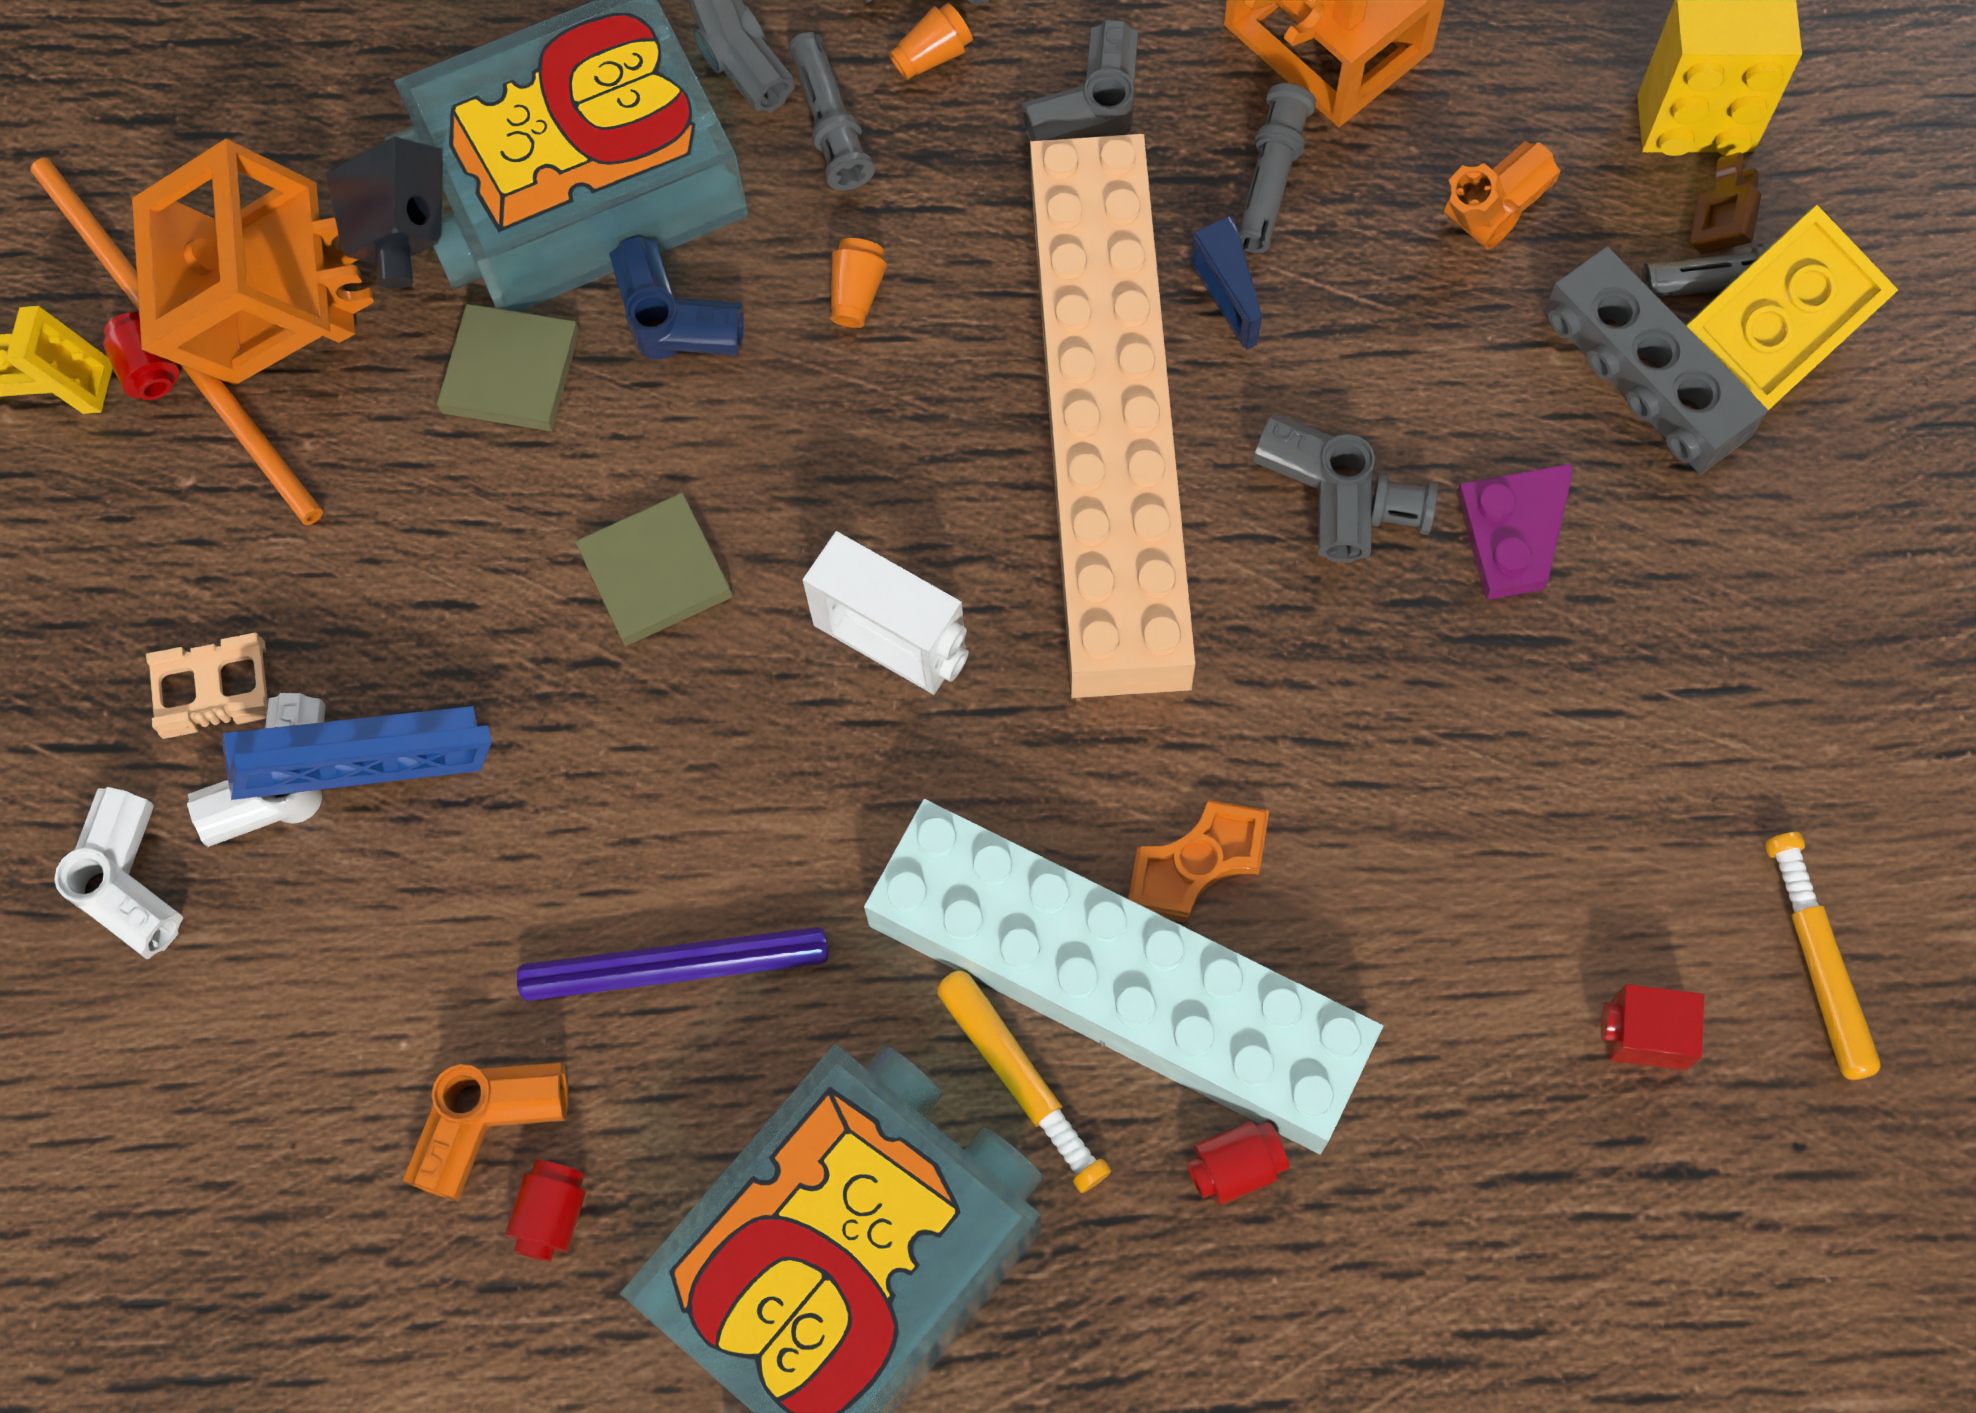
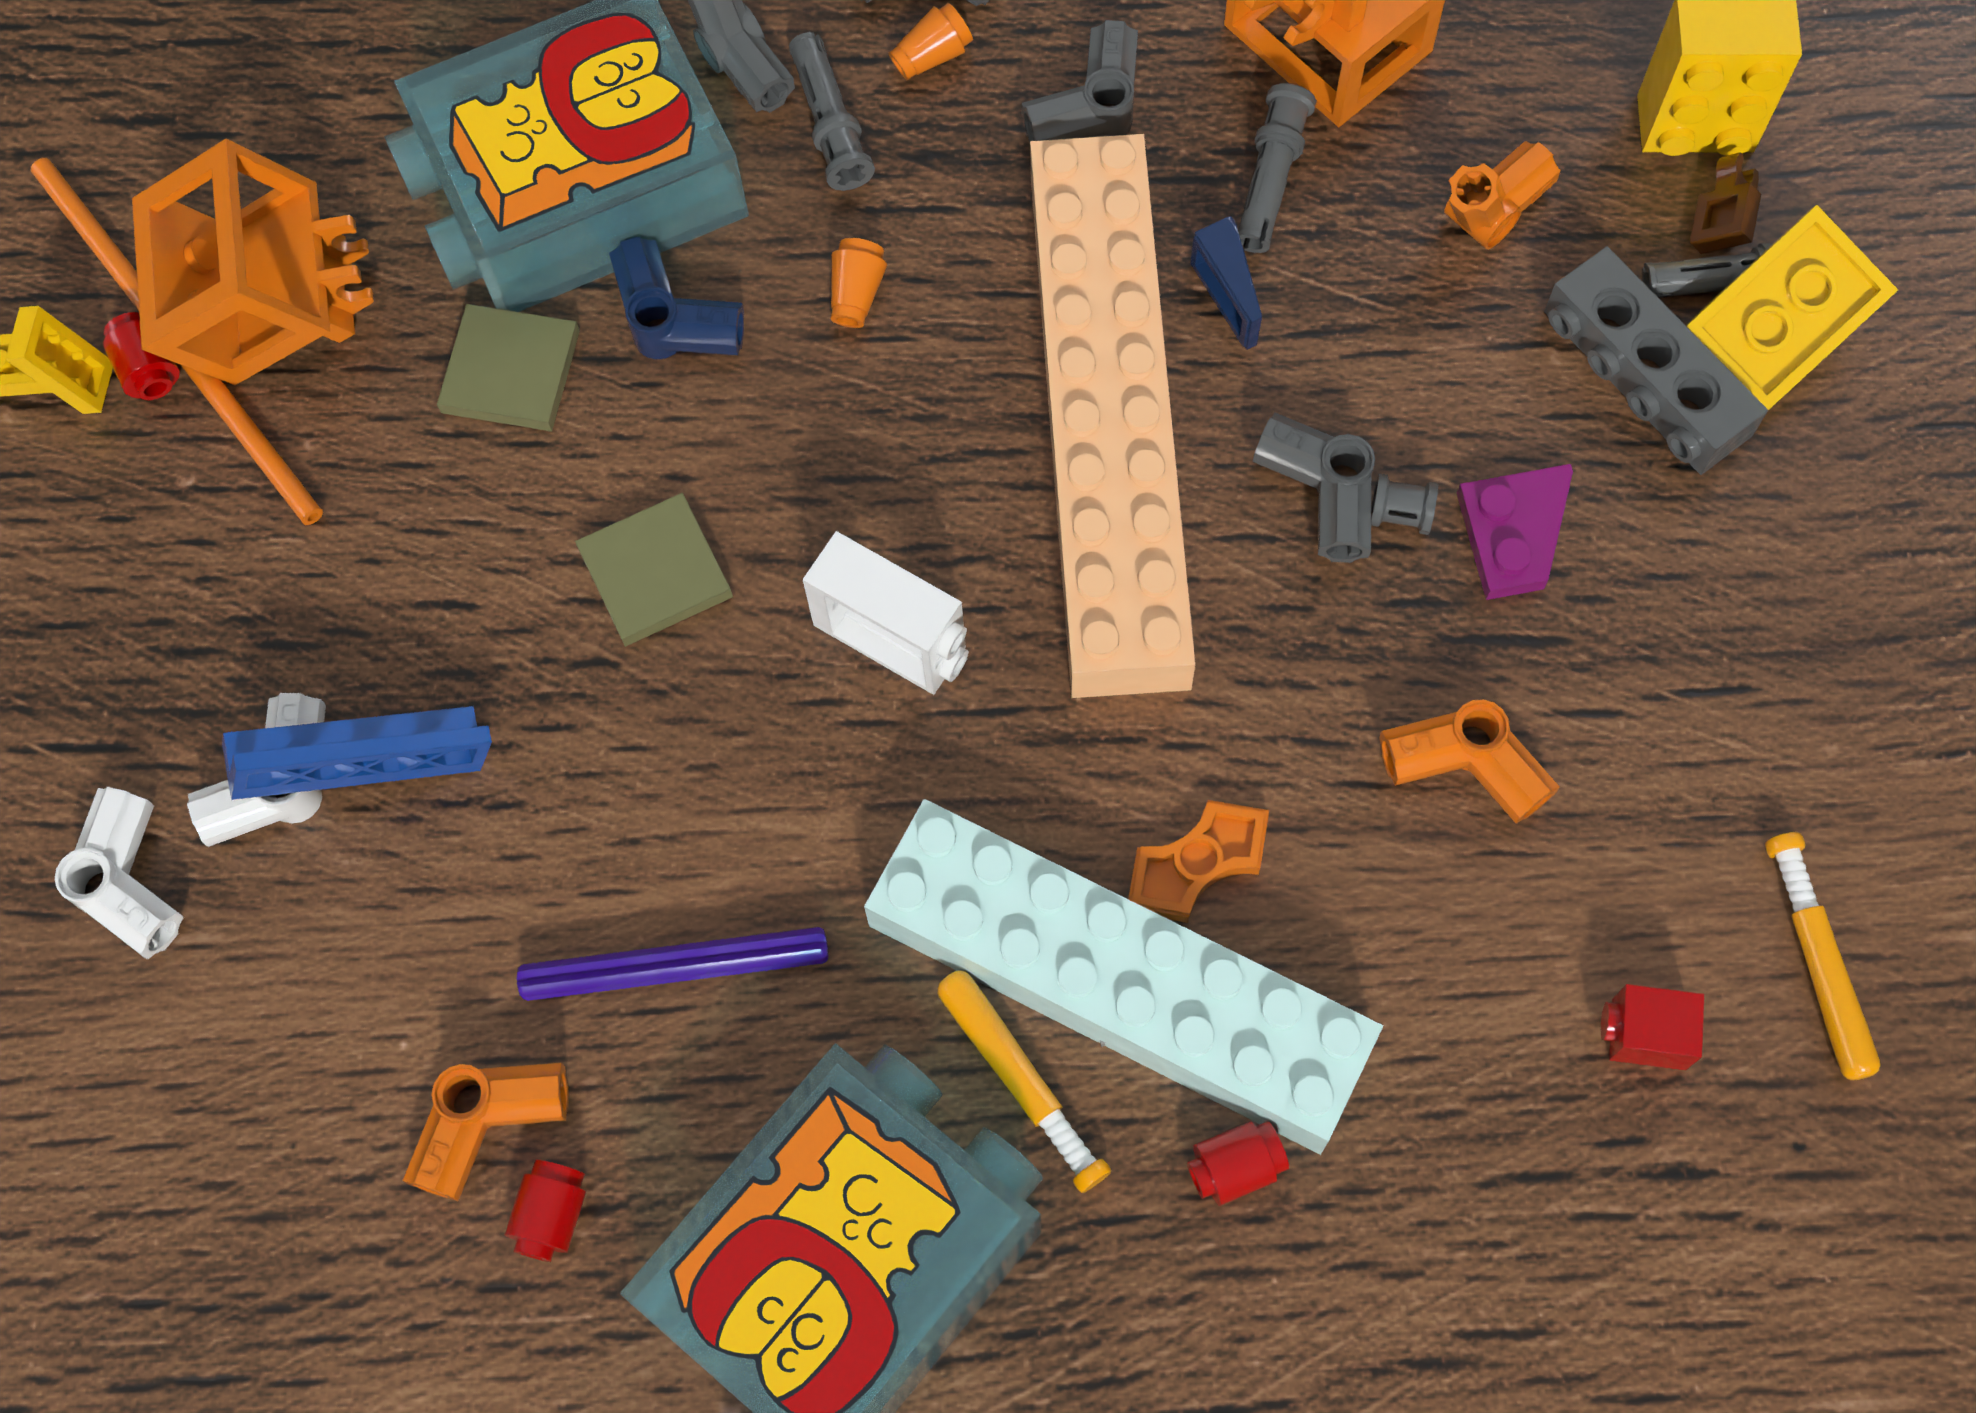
(209, 701): light nougat piece -> none
(389, 206): black torso -> none
(1440, 747): none -> orange piece

